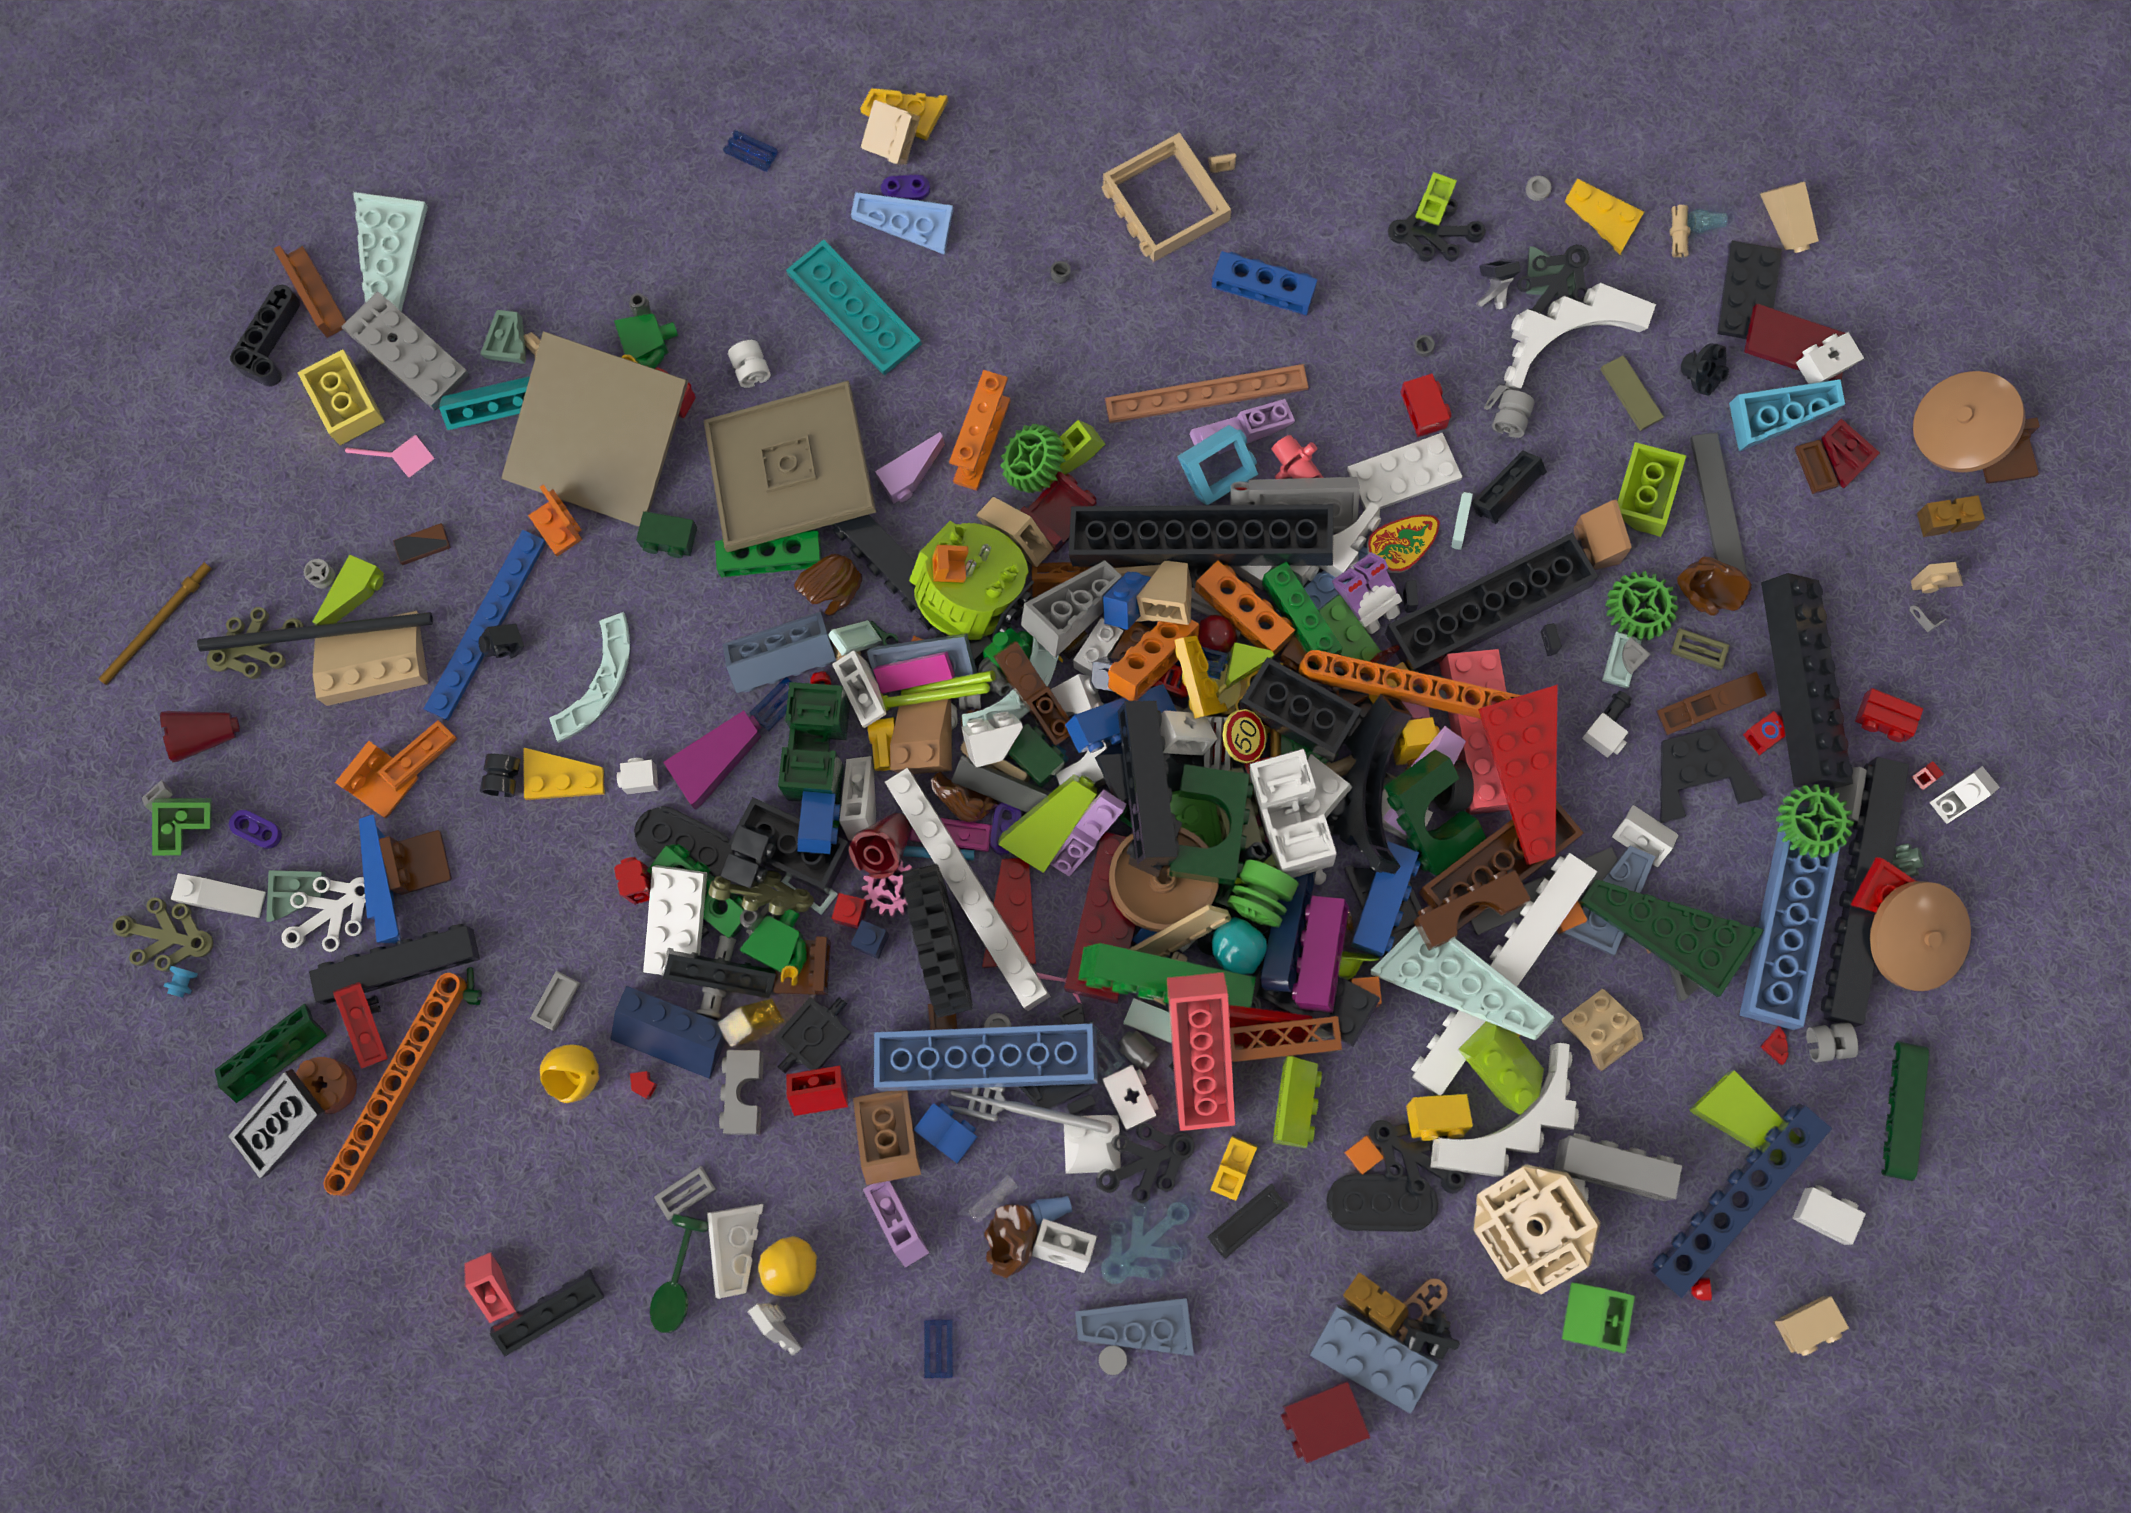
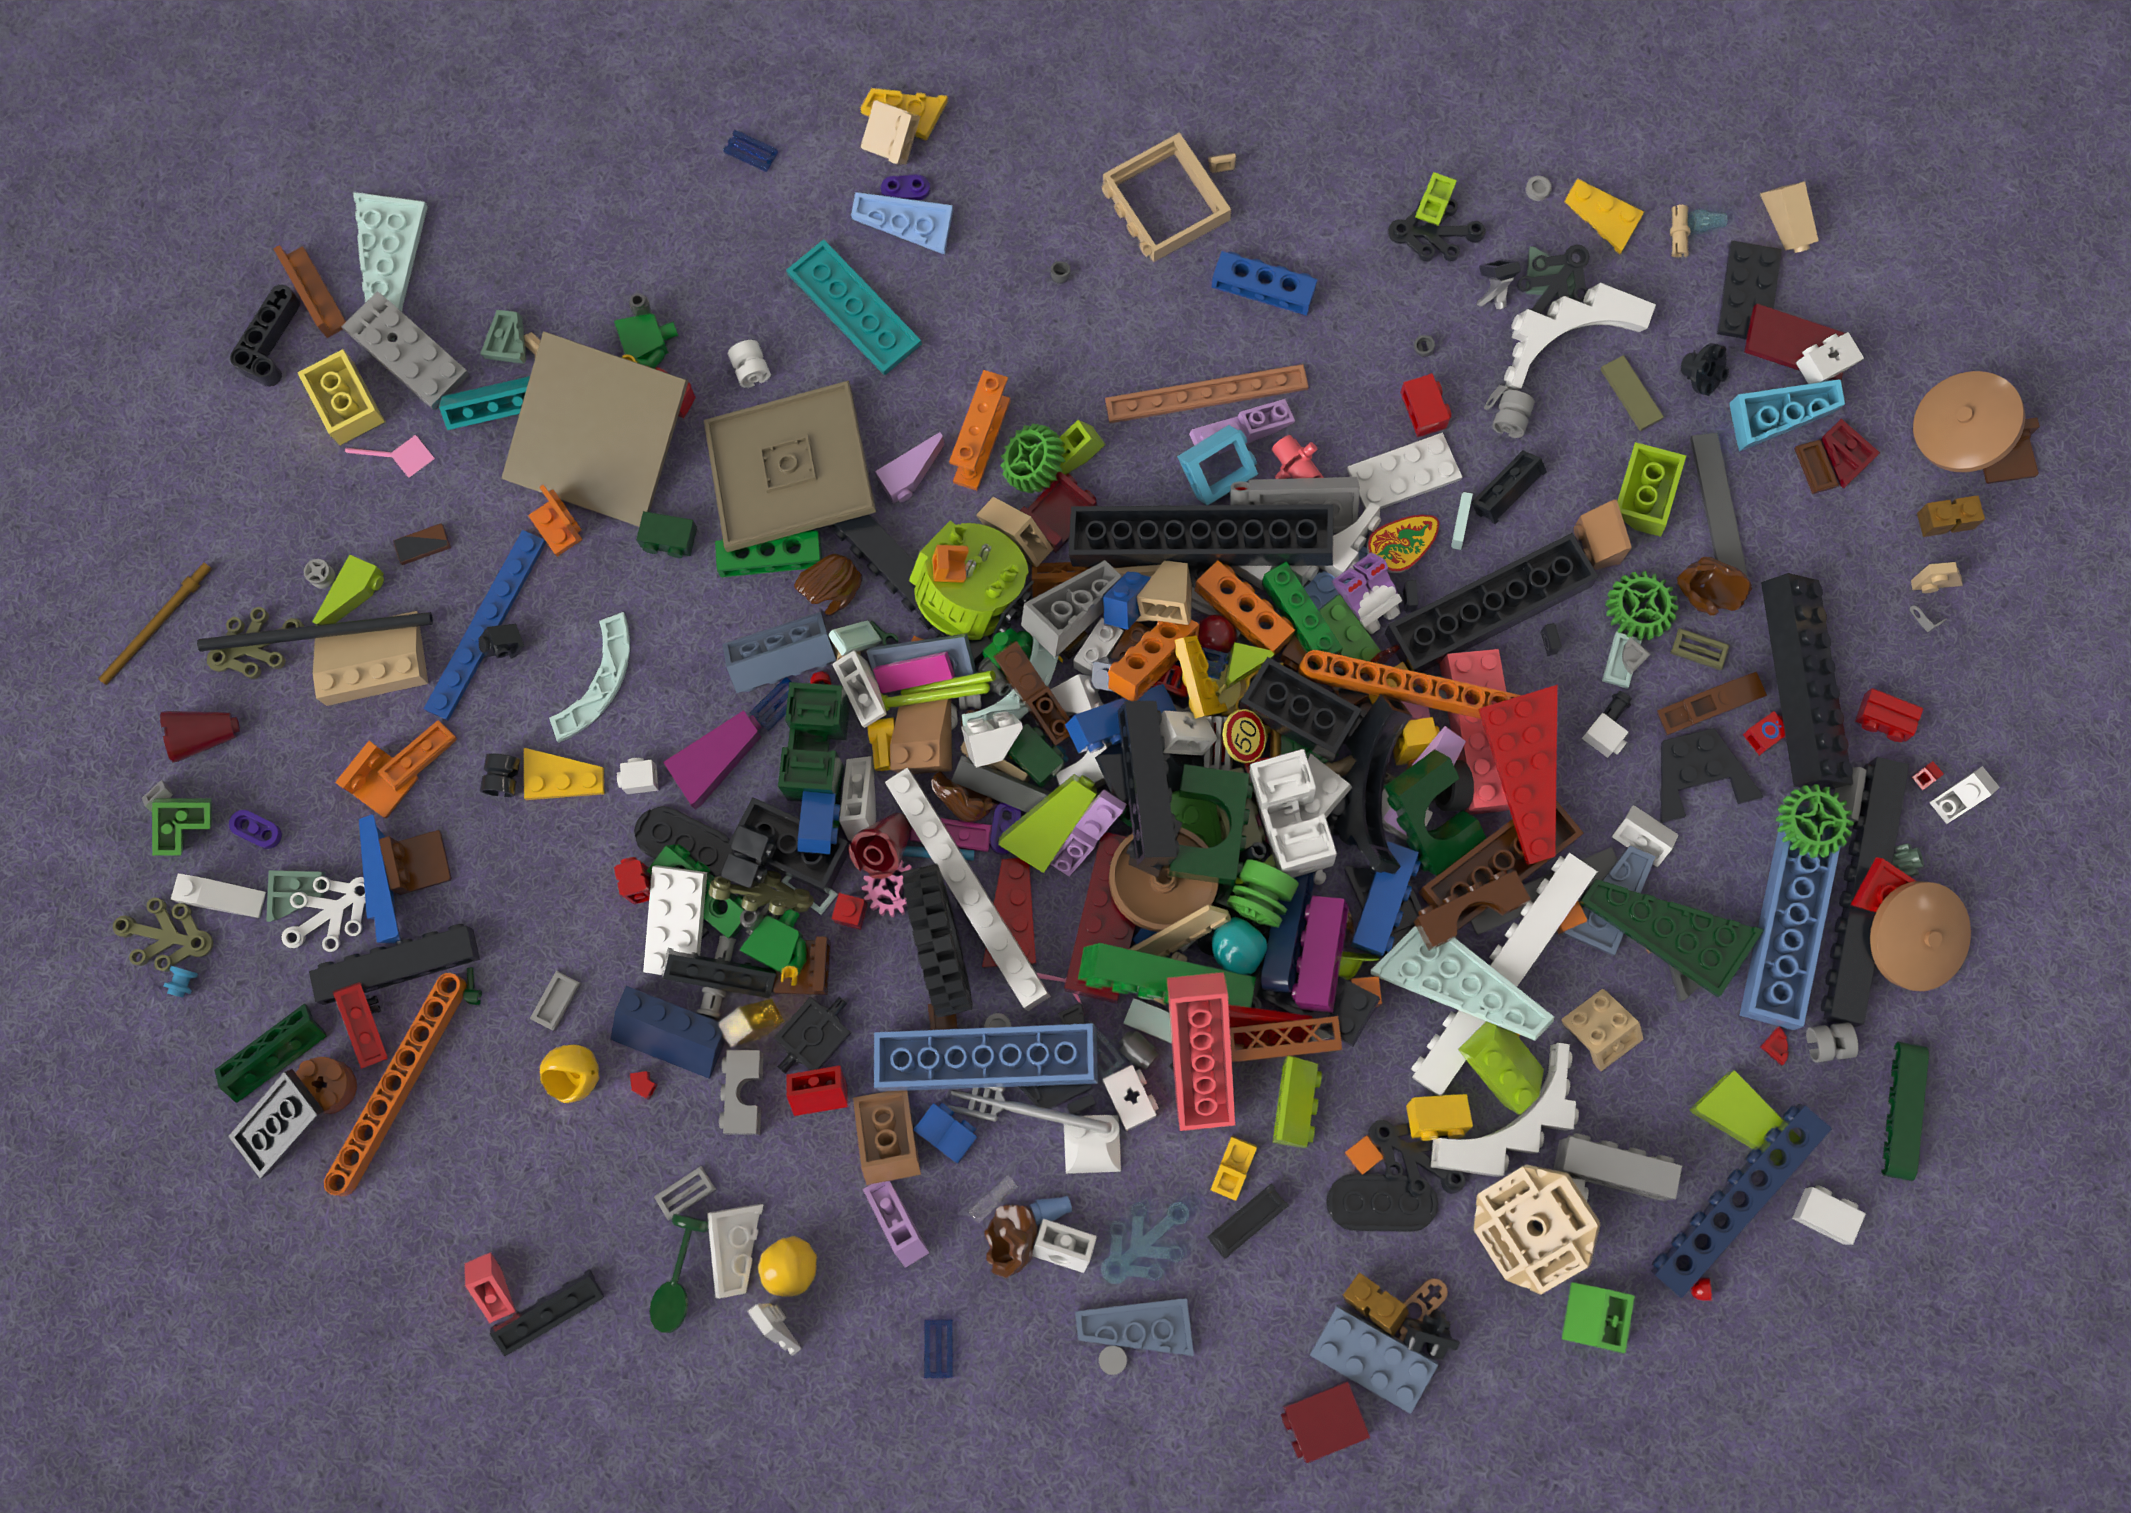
(870, 939): dark blue brick -> none
(1149, 1162): black plant -> none
(1812, 1325): tan brick -> none

